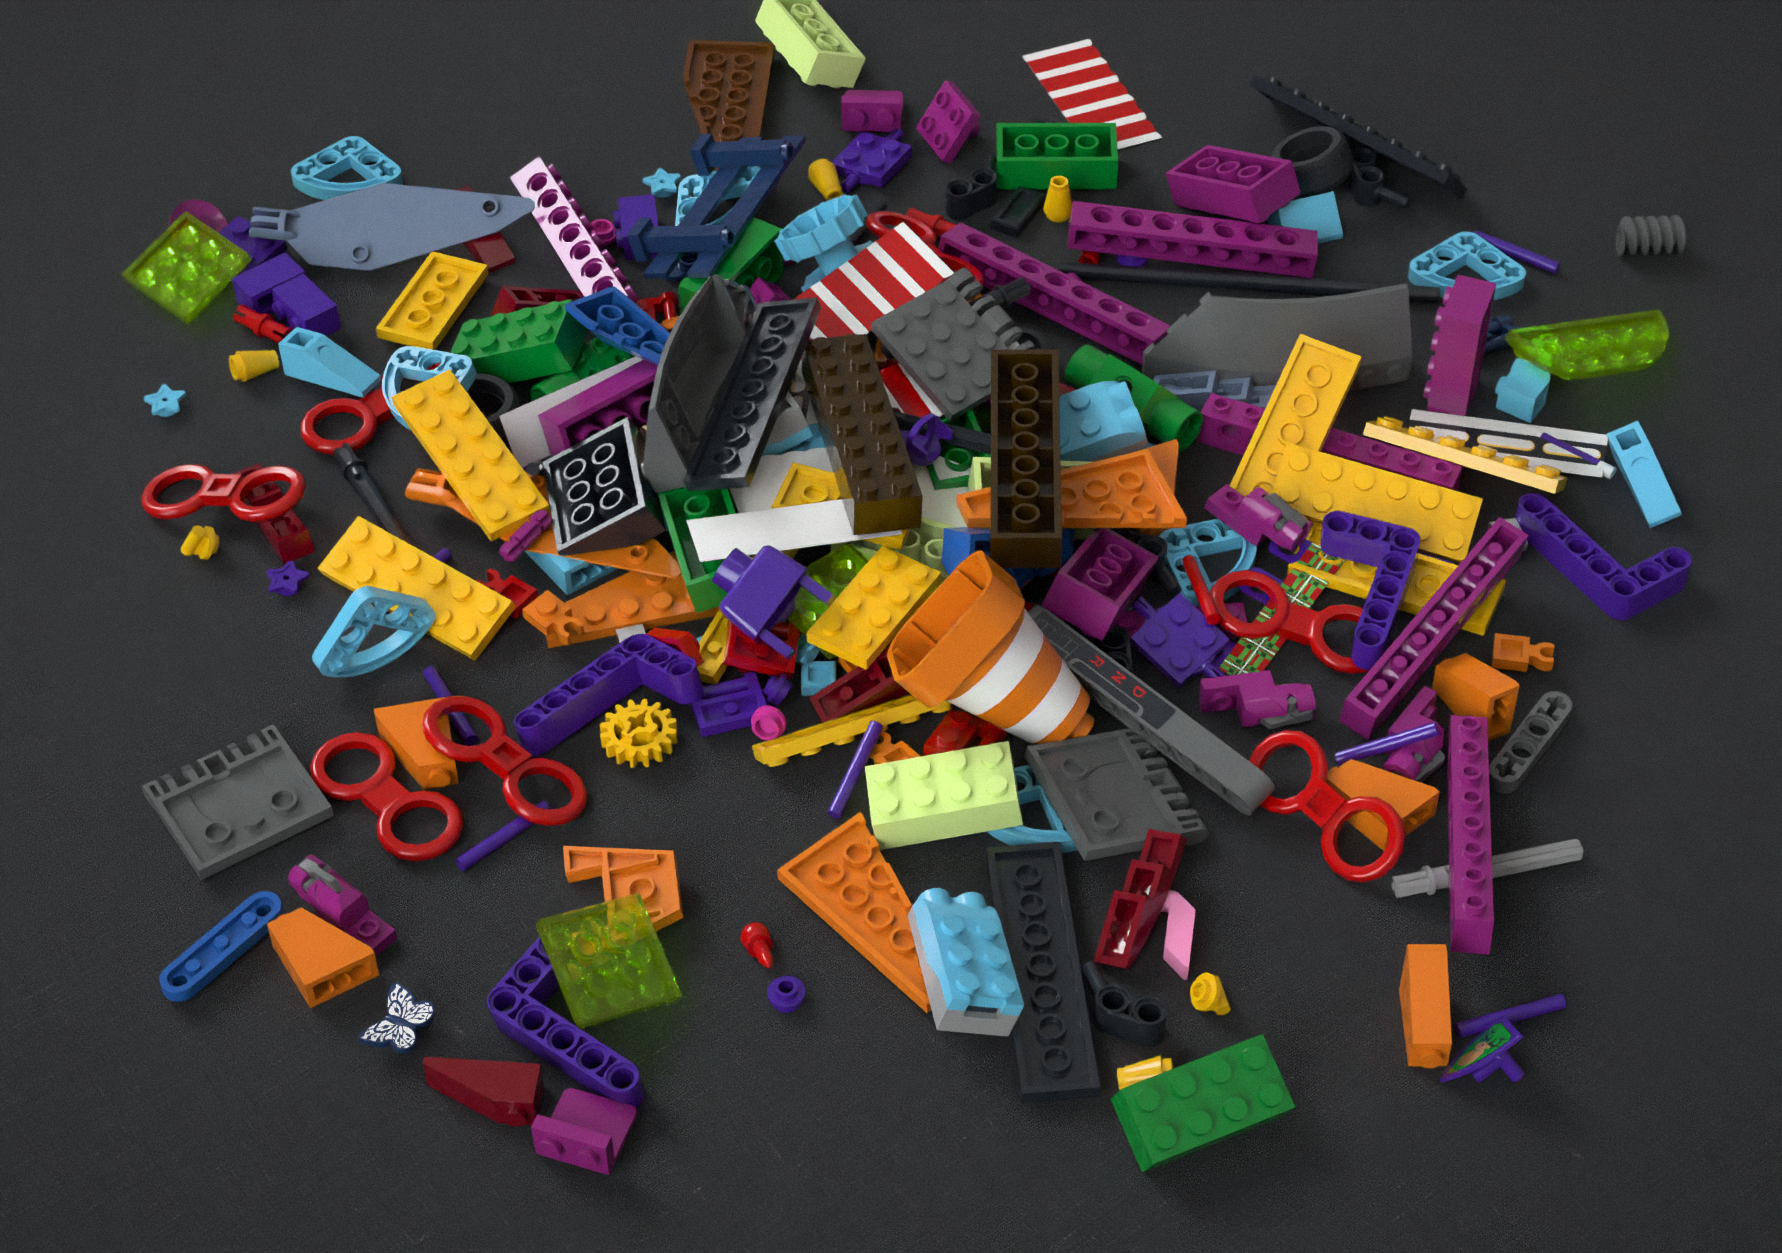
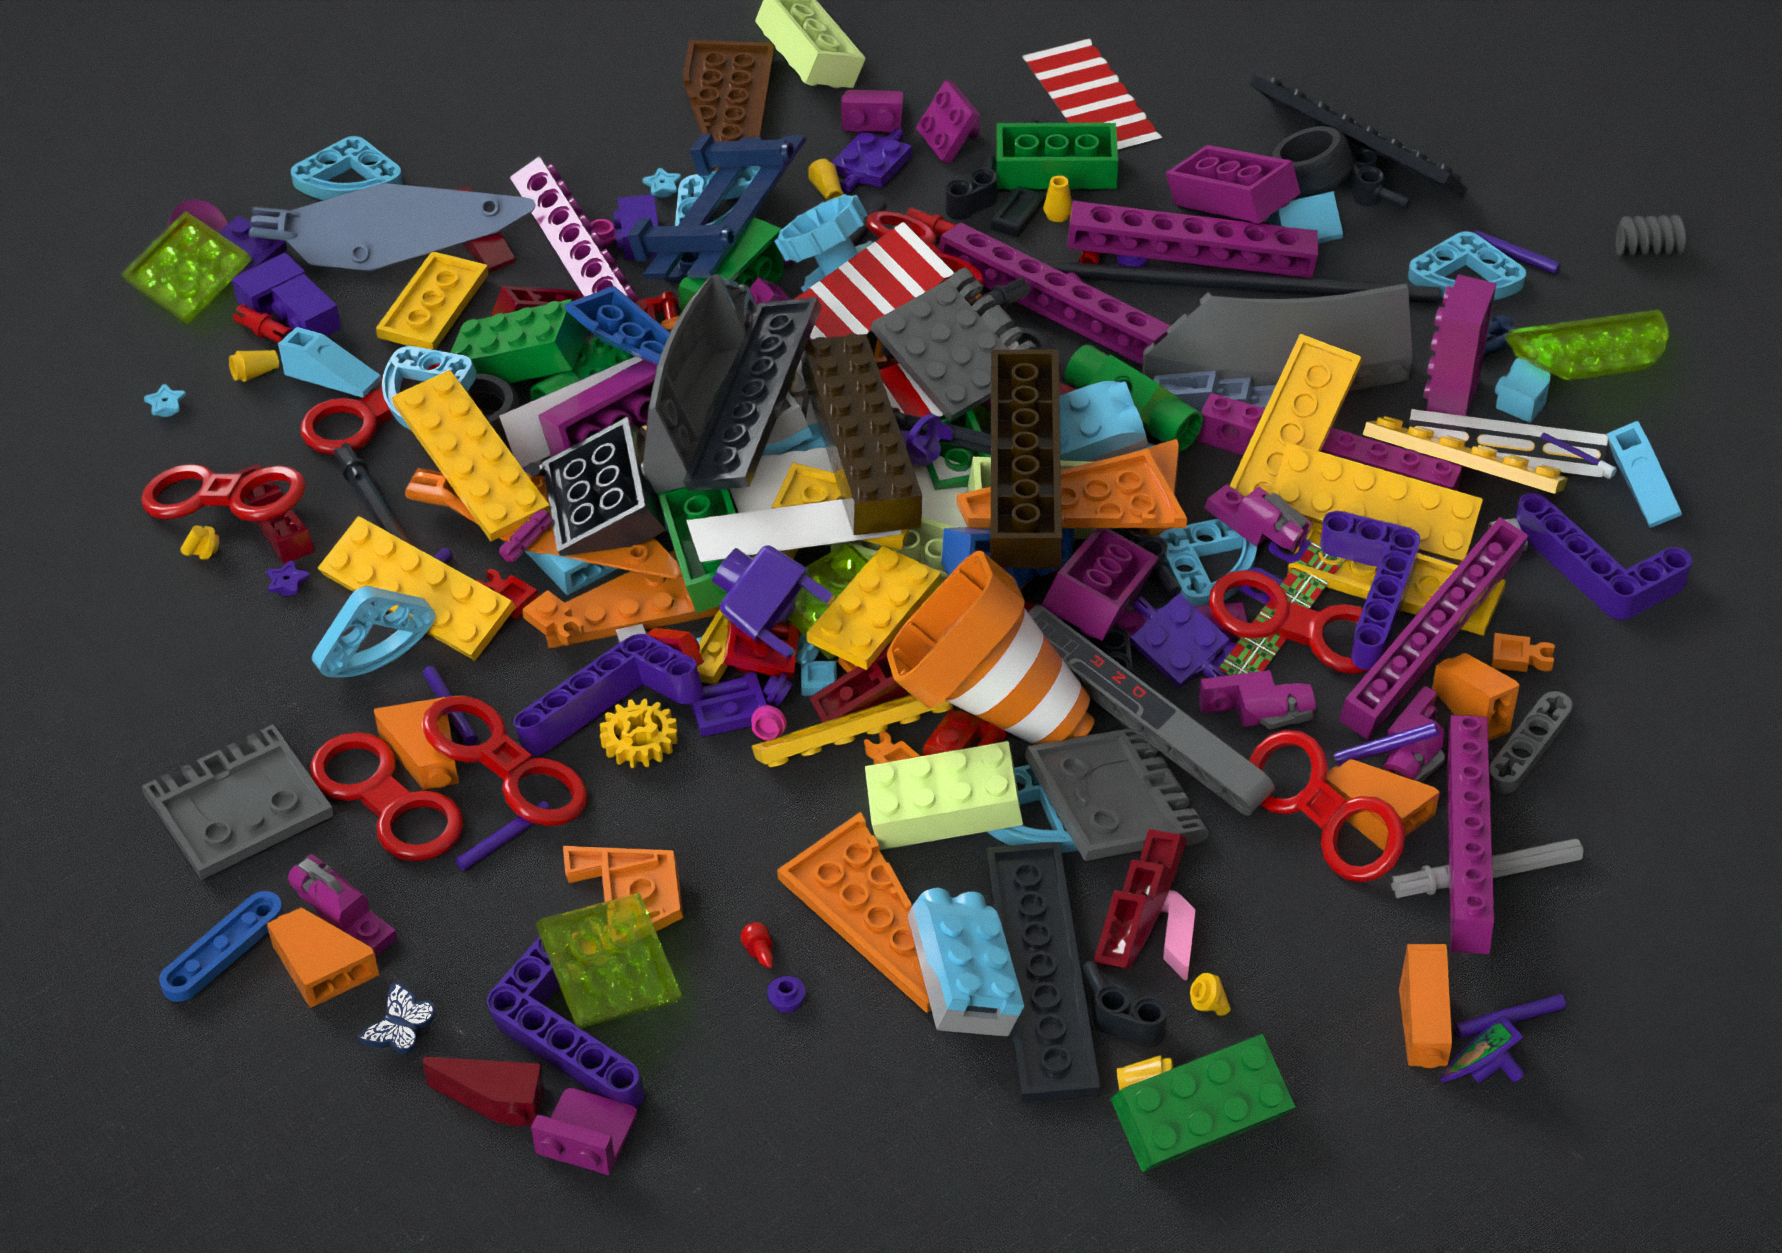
(855, 769): dark purple bar -> none
(1201, 590): red bar -> none

